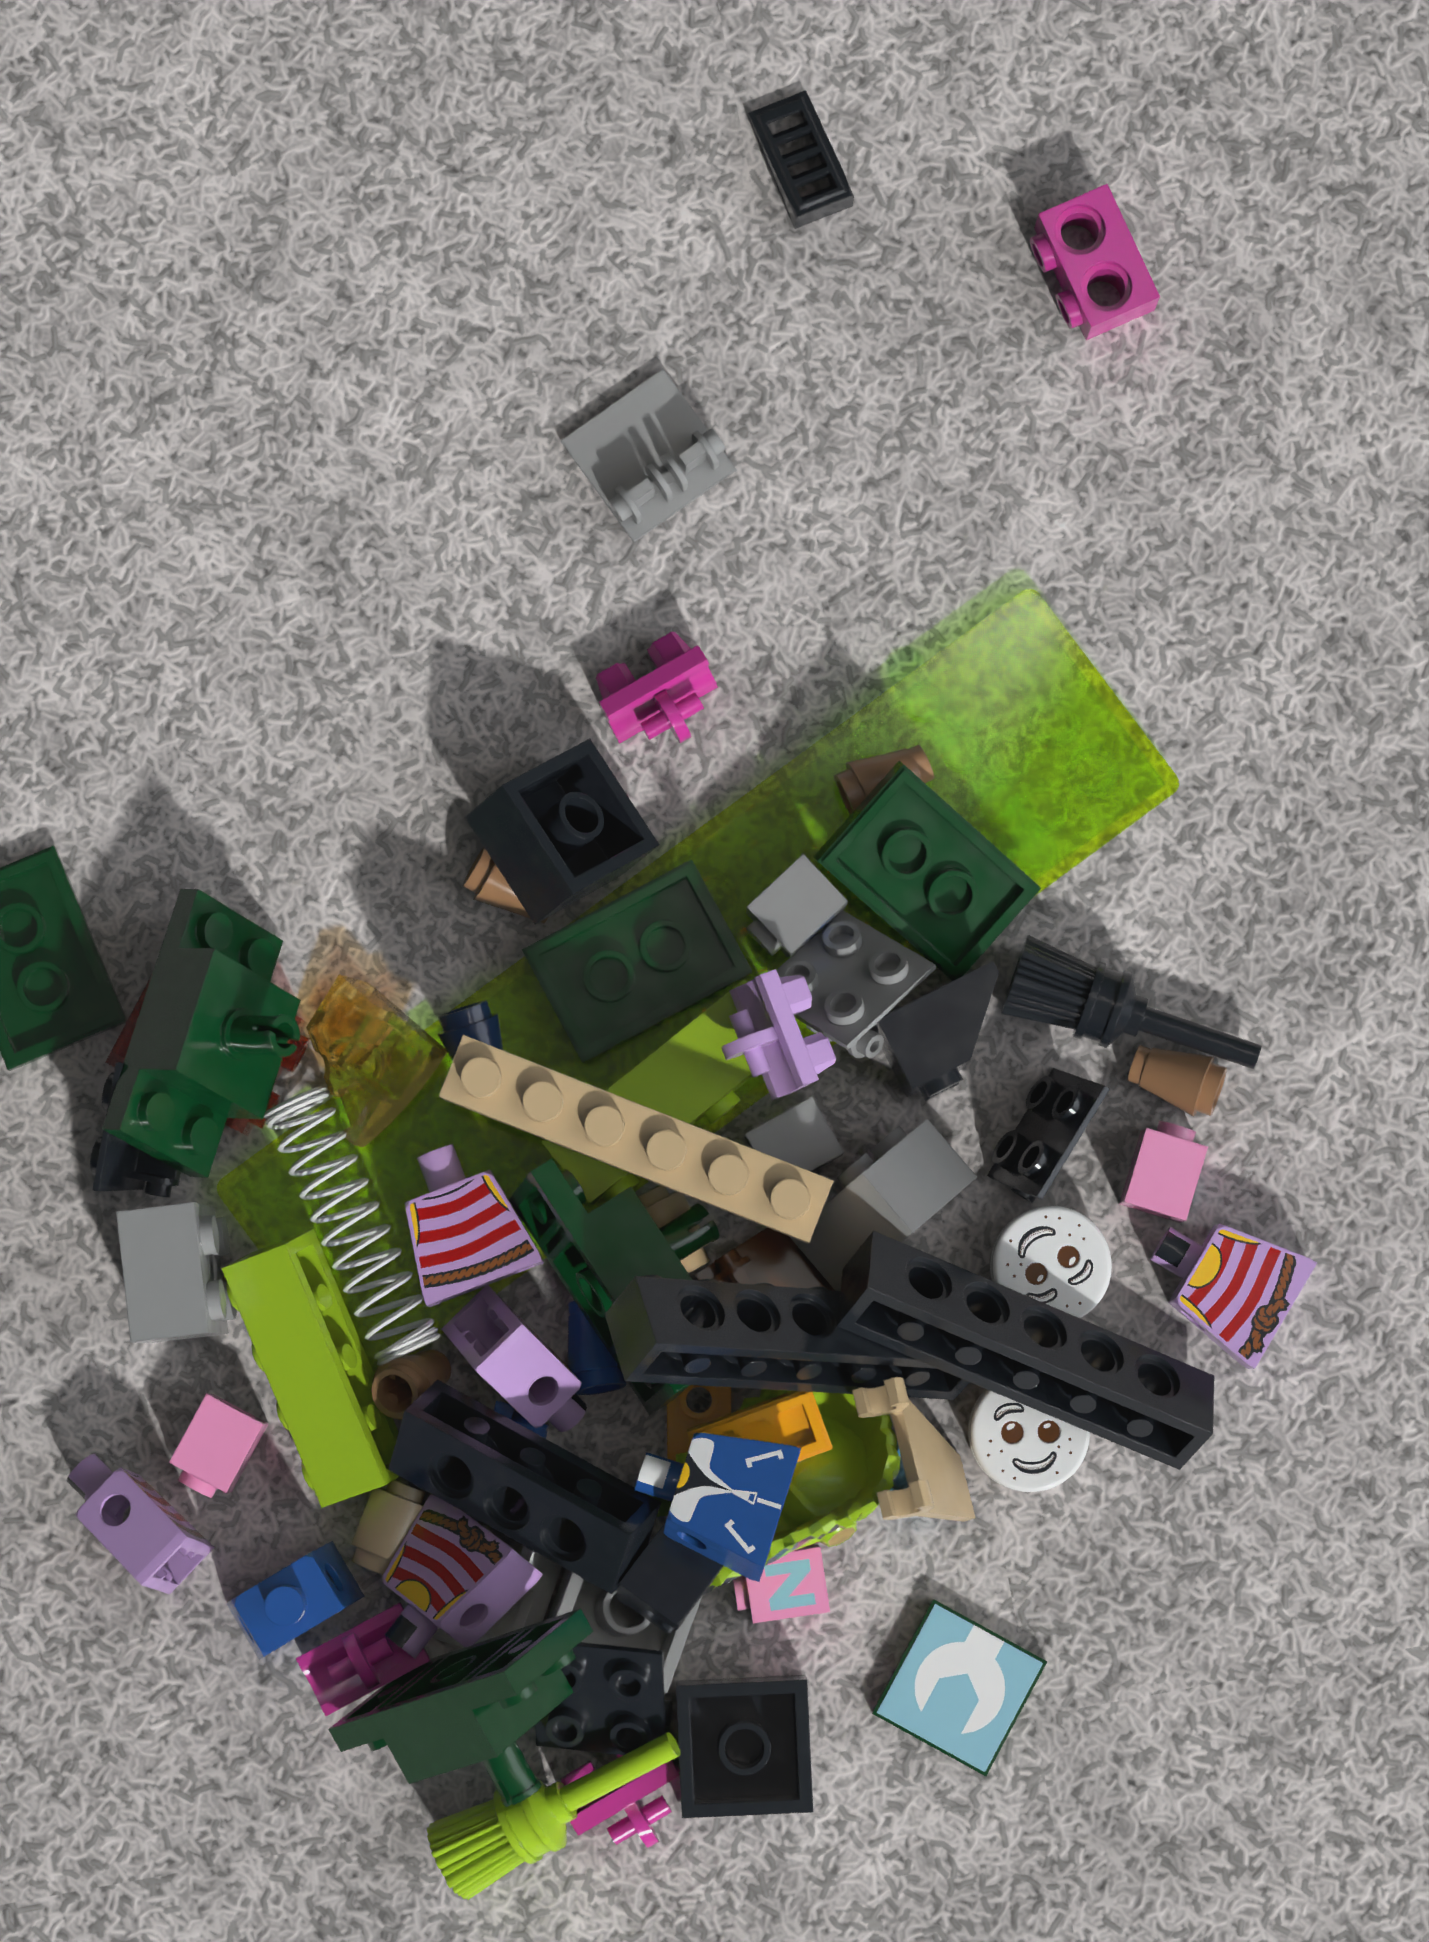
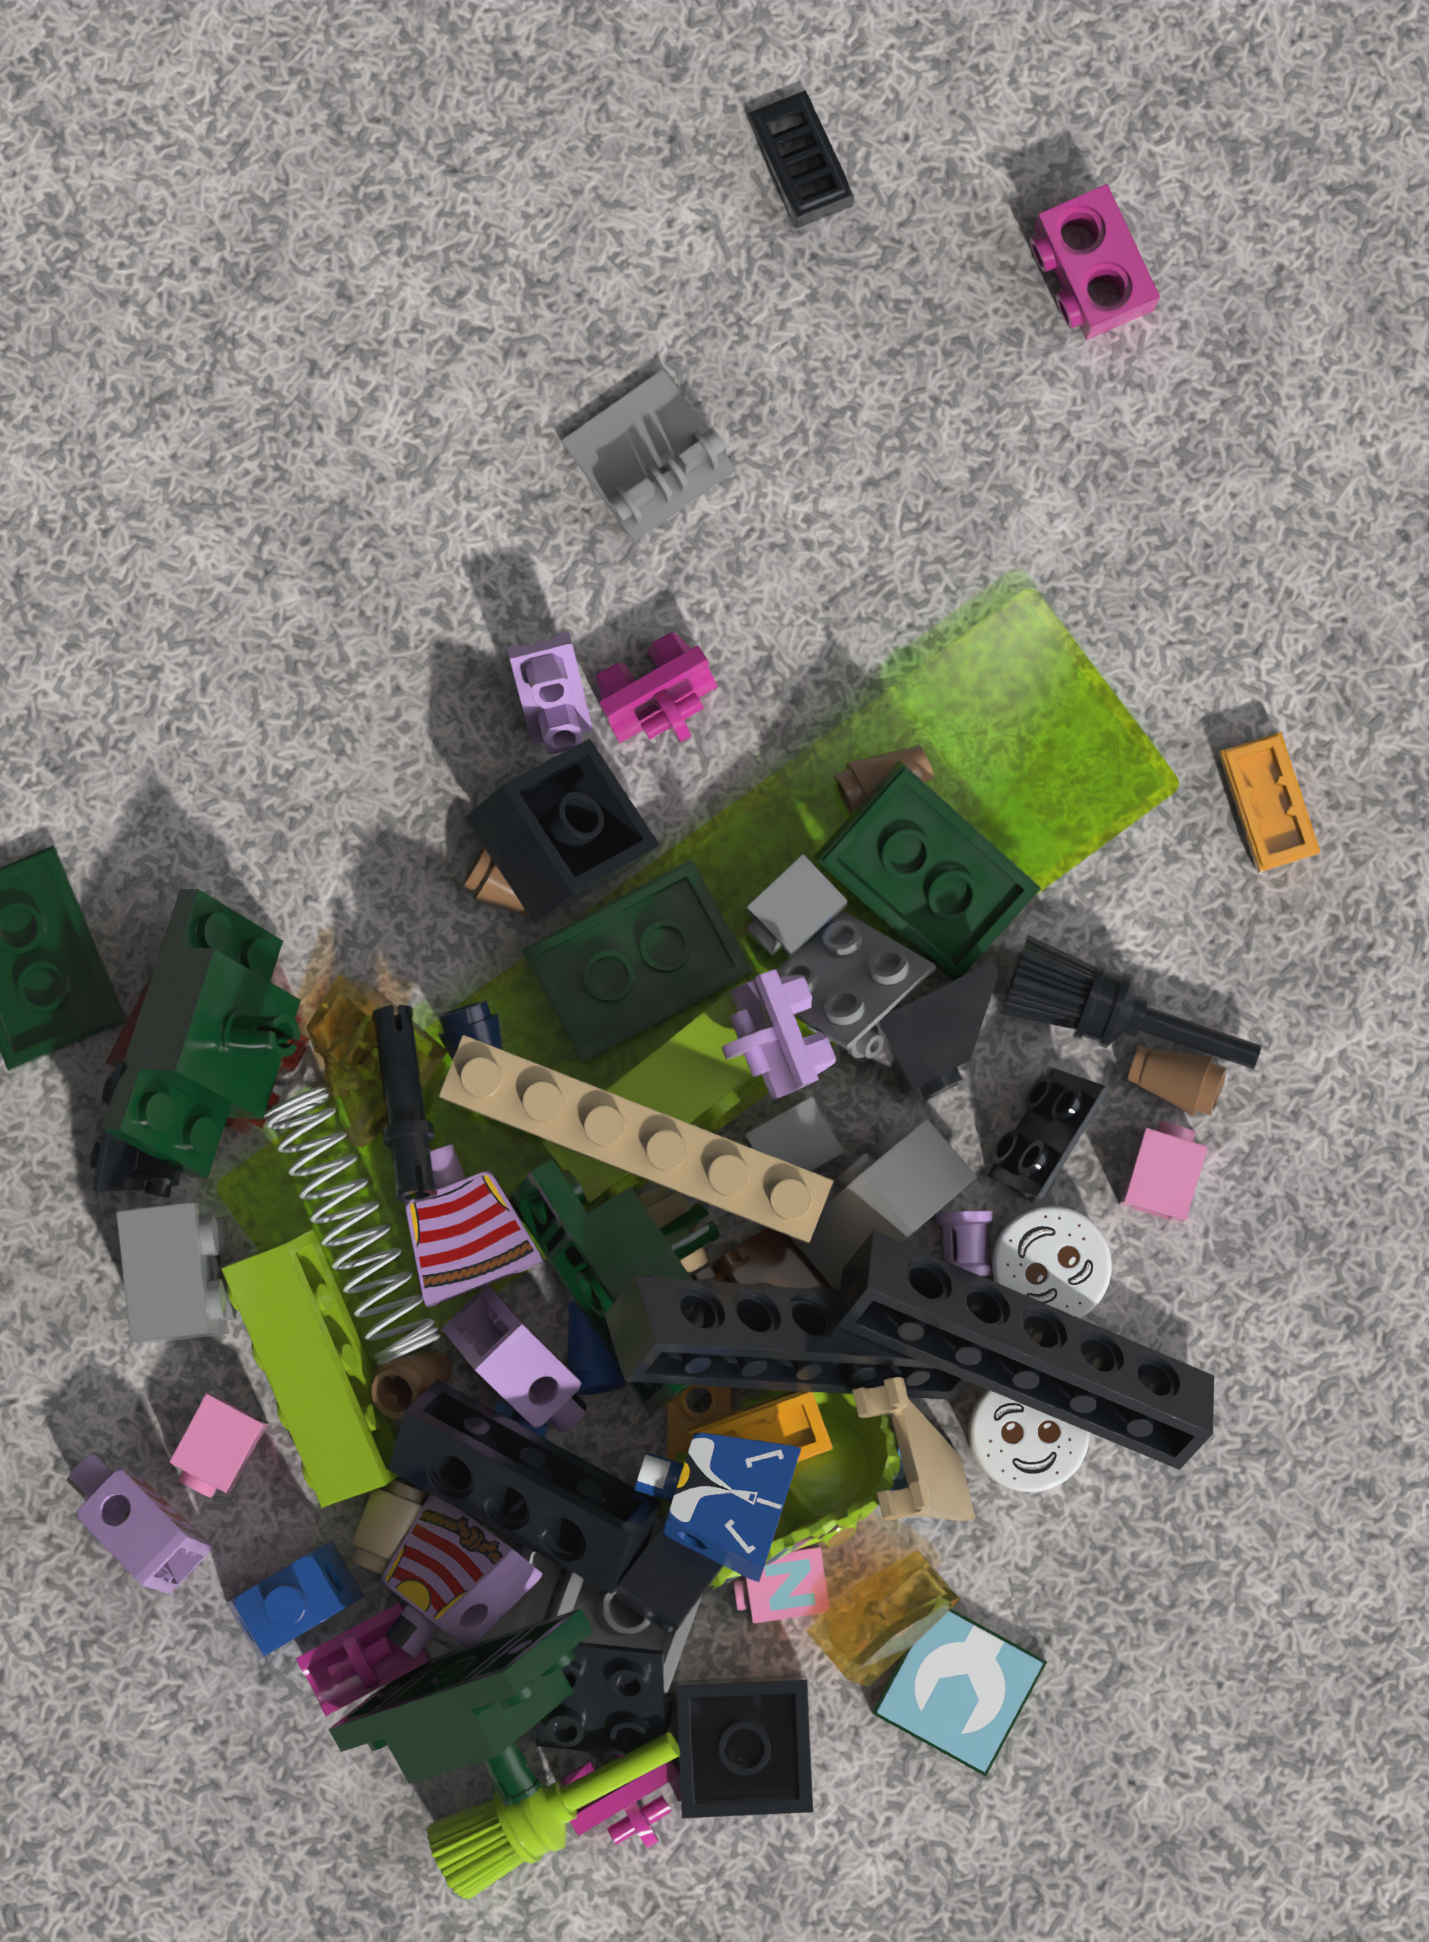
(407, 1128): none -> black pin
(551, 693): none -> lavender hips
(883, 1617): none -> clear yellow slope
(966, 1240): none -> lavender bush
(1233, 1287): torso -> none
(1269, 802): none -> light orange plate

